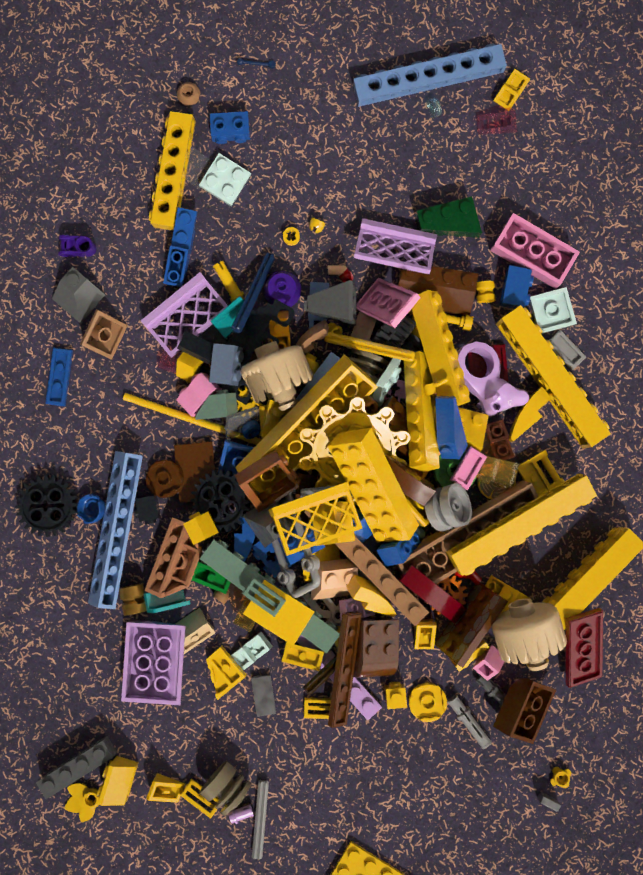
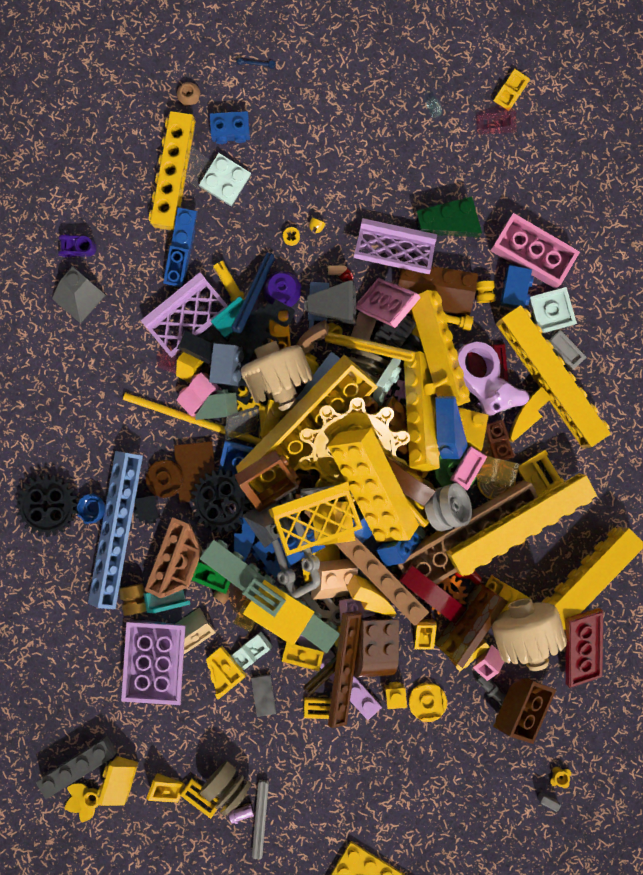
(59, 377): blue tile -> none
(103, 334): medium nougat slope -> none
(200, 527): yellow brick -> none
(251, 429): blue tile -> none
(440, 78): medium blue brick -> none
(456, 703): light grey pin -> none

